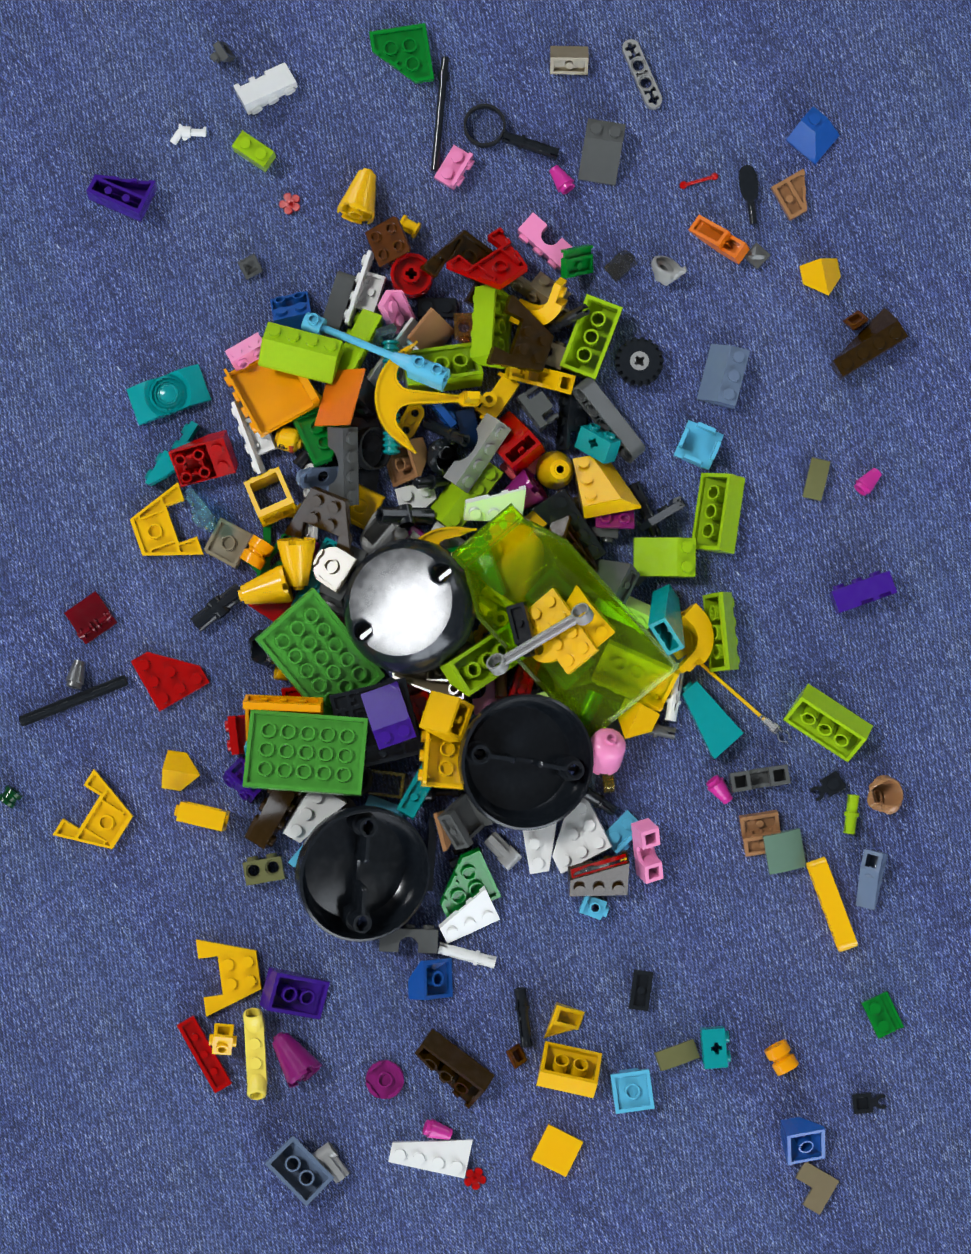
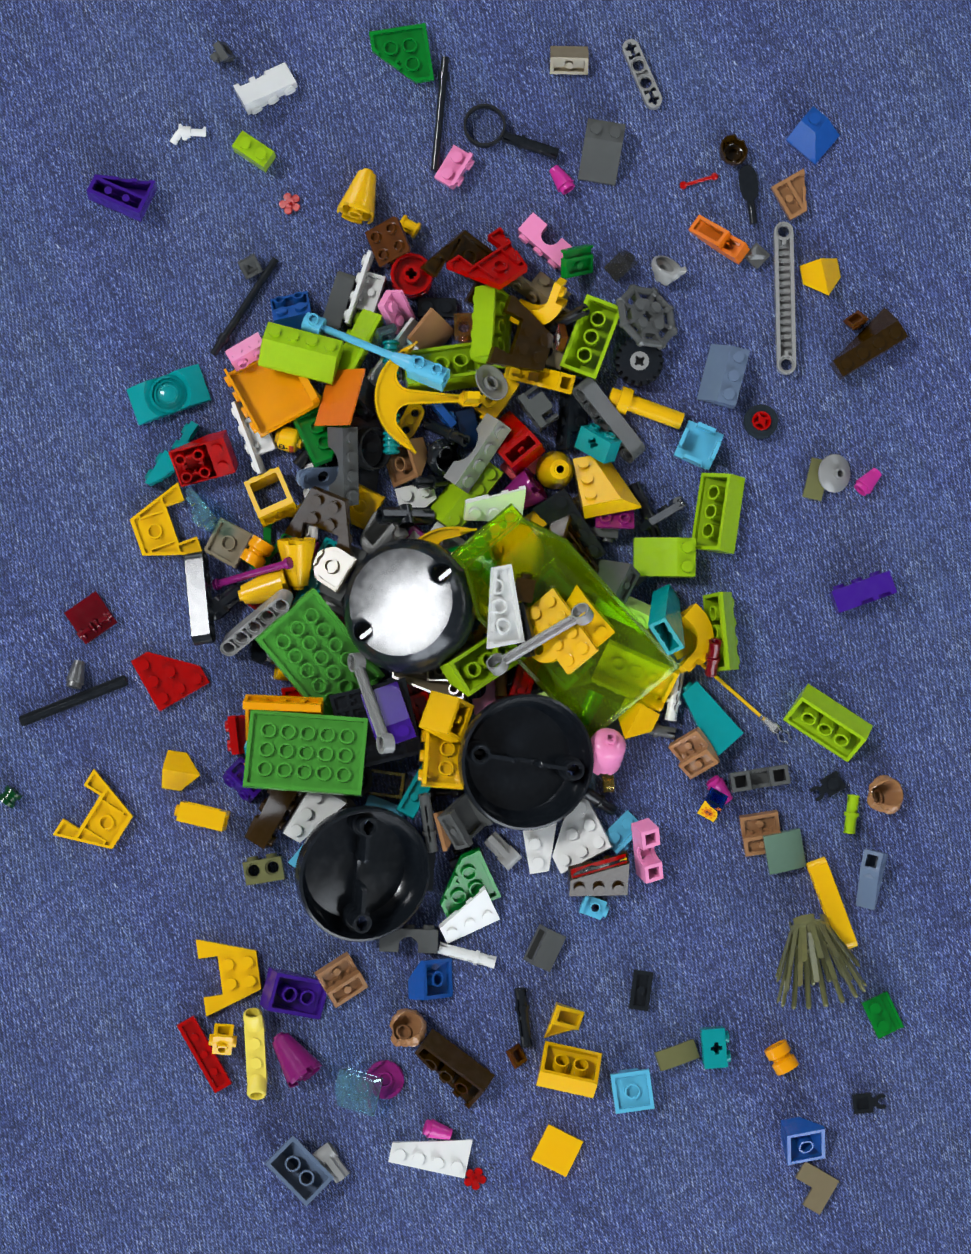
(200, 598): none -> beam
(219, 583): none -> magenta bar
(223, 338): none -> black bar
(259, 615): none -> light grey beam
(341, 979): none -> medium nougat slope
(357, 1091): none -> clear light blue slope
(385, 741): none -> light grey piece
(407, 1028): none -> medium nougat hair
(425, 801): none -> dark grey pin
(491, 382): none -> light grey dish
(503, 611): none -> white wing
(525, 586): none -> dark brown brick
(544, 948): none -> dark grey brick
(561, 337): none -> reddish brown tile
(626, 401): none -> yellow piece
(652, 310): none -> dark grey plate
(694, 753): none -> medium nougat slope
(712, 804): none -> clear blue brick
(713, 657): none -> dark red pin
(733, 150): none -> dark brown hair
(766, 417): none -> black wheel
(784, 298): none -> light grey gear
(807, 943): none -> olive plant
(834, 473): none -> light grey dish

